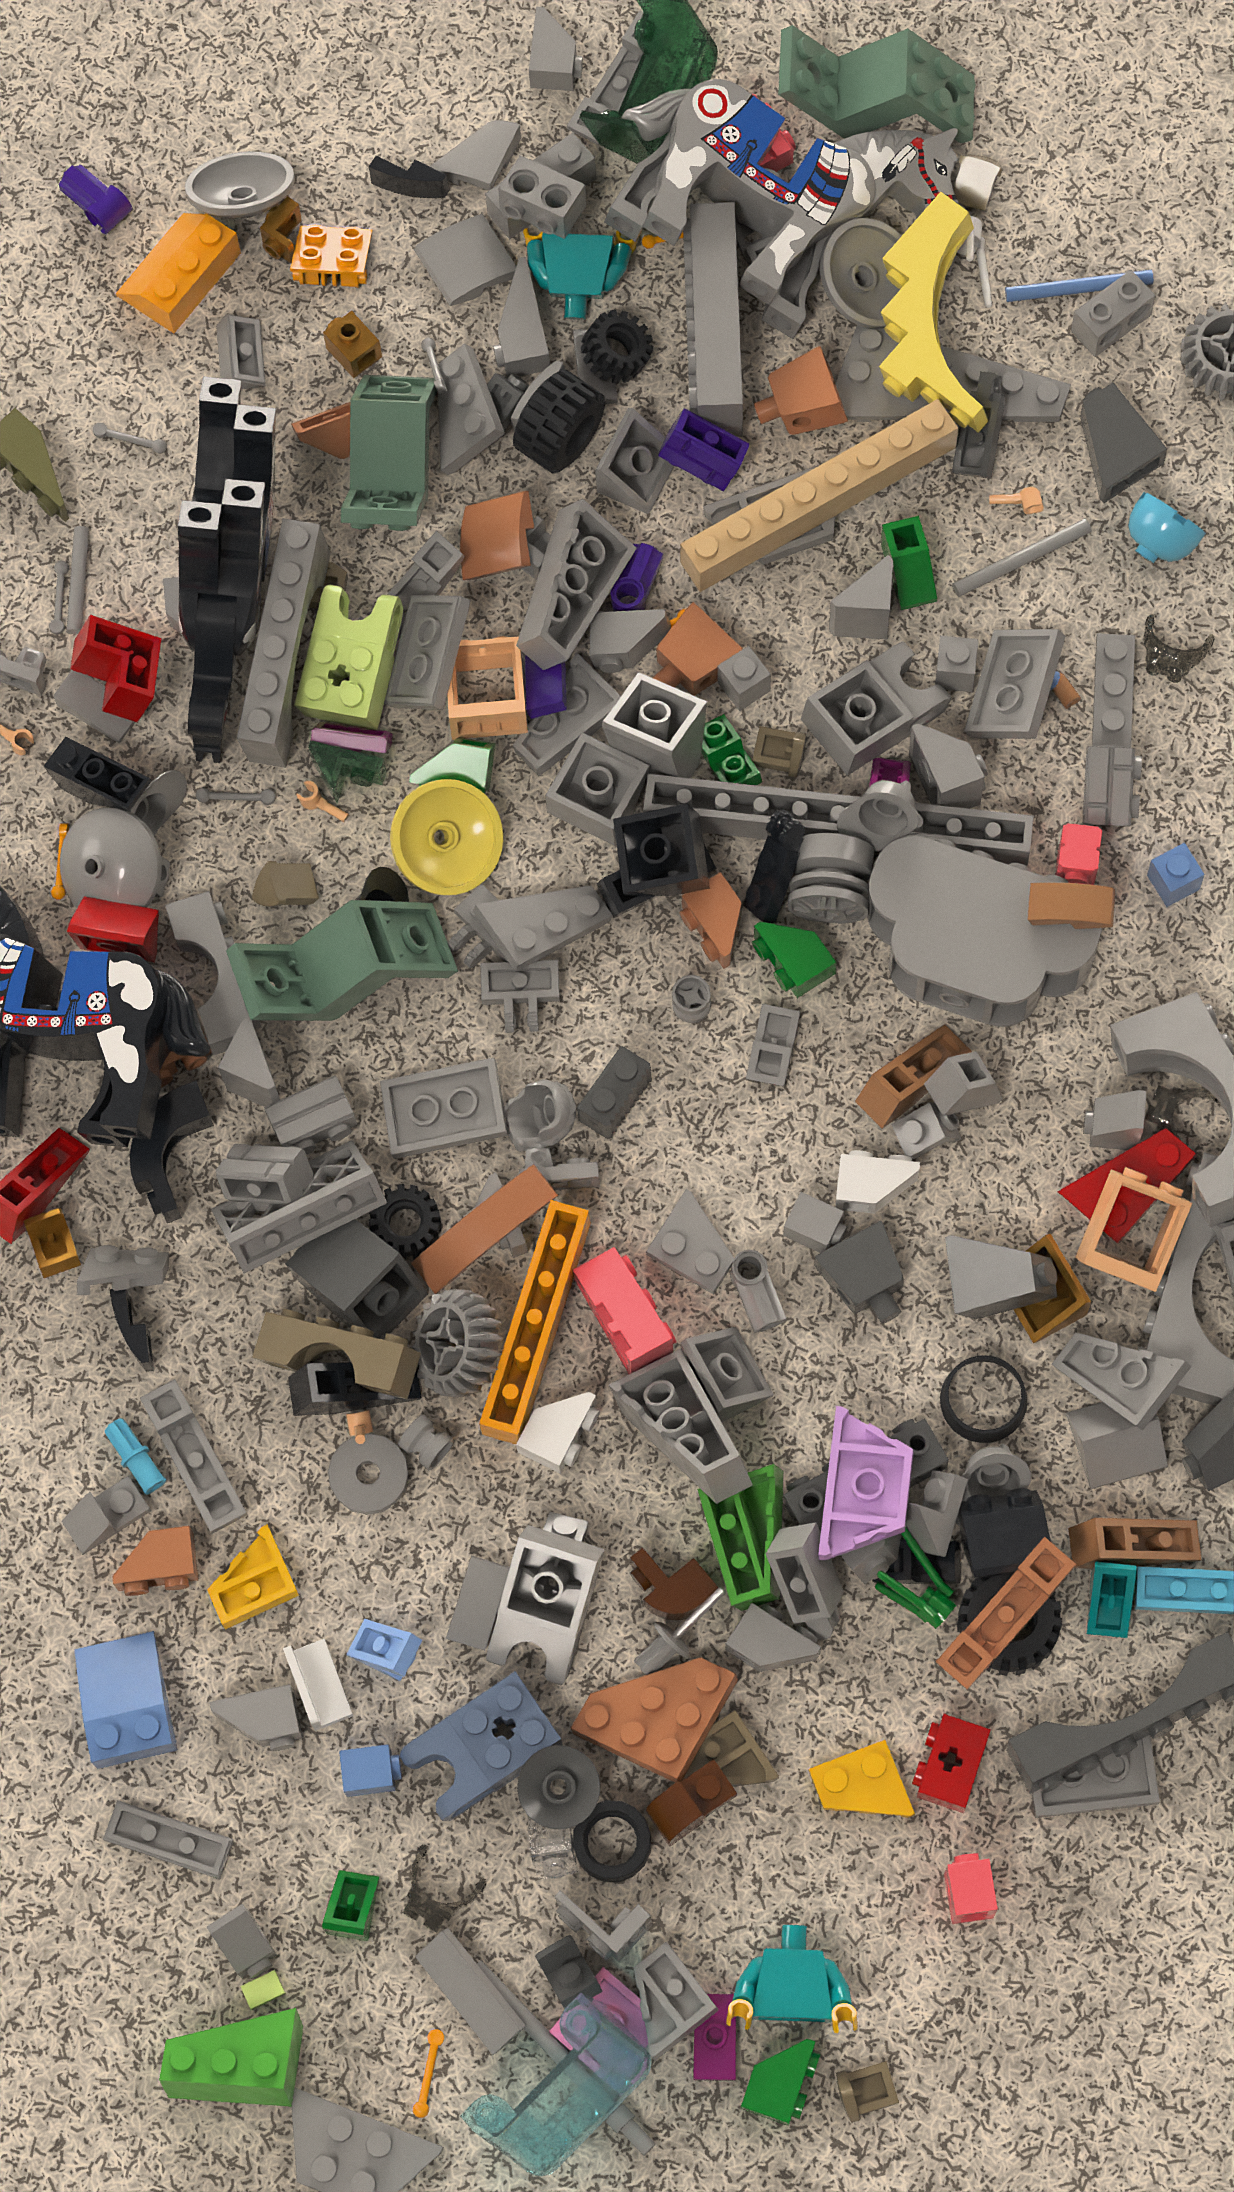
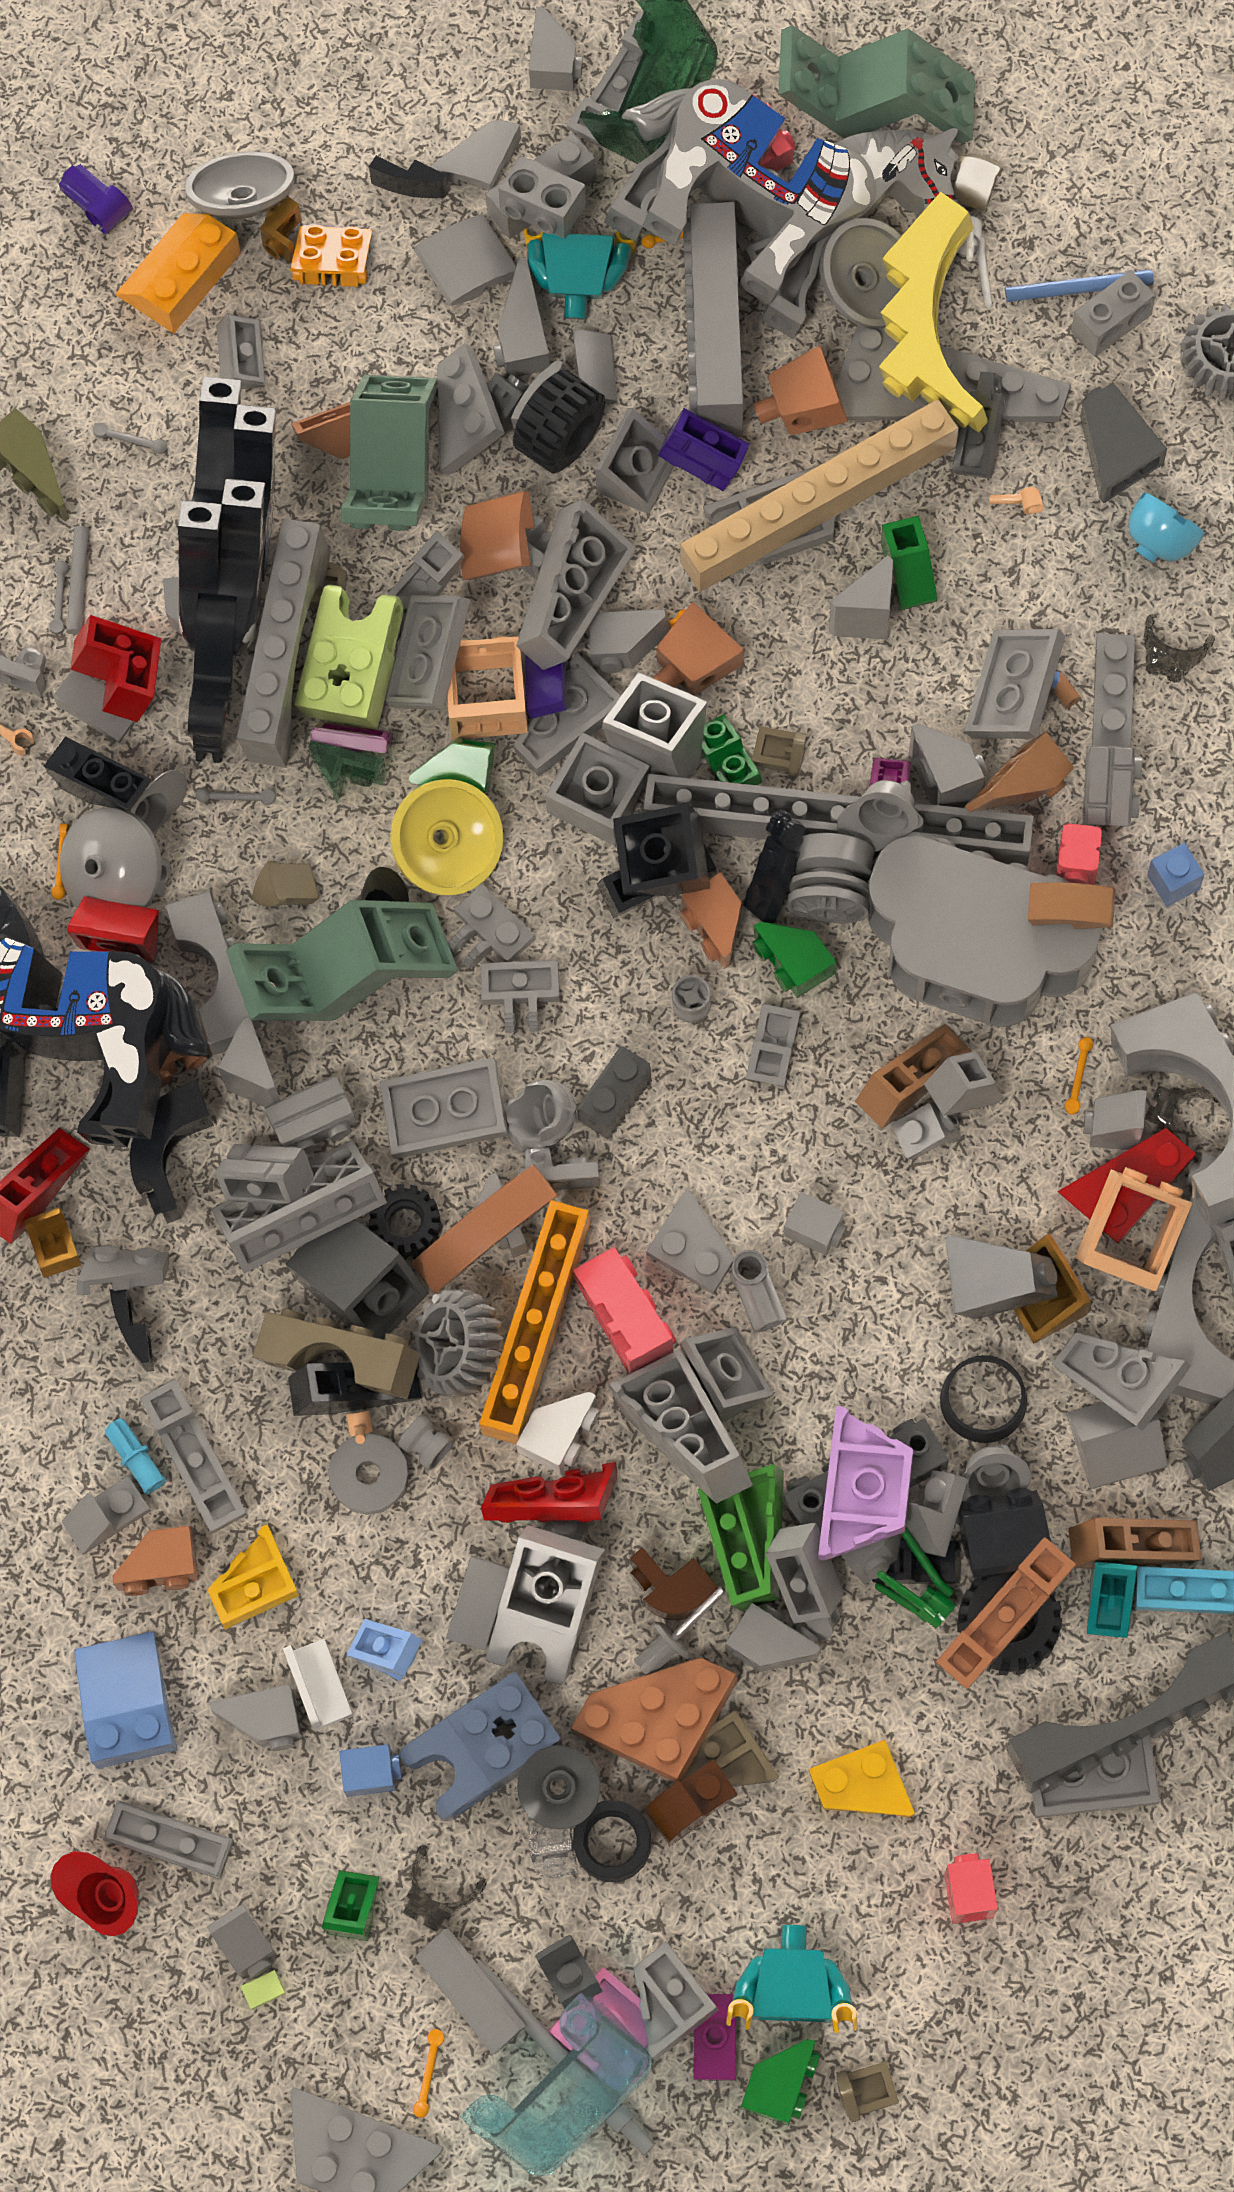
(96, 1892): none -> red piece
(236, 2062): bright green wedge -> none
(318, 801): light nougat hand -> none
(352, 343): pearl gold brick -> none
(428, 346): light grey hinge -> none
(541, 923): light grey wing -> none
(566, 1498): none -> red wing
(626, 1932): light grey bracket -> none
(627, 333): black tyre -> none
(637, 578): dark purple piece -> none
(744, 678): light grey brick -> none
(864, 1272): dark grey torso -> none
(871, 709): light grey brick -> none
(872, 1182): white slope -> none
(953, 1787): red brick -> none
(956, 663): light grey brick -> none
(1021, 557): light grey bar -> none
(1029, 773): none -> medium nougat slope
(1072, 1105): none -> light orange hinge

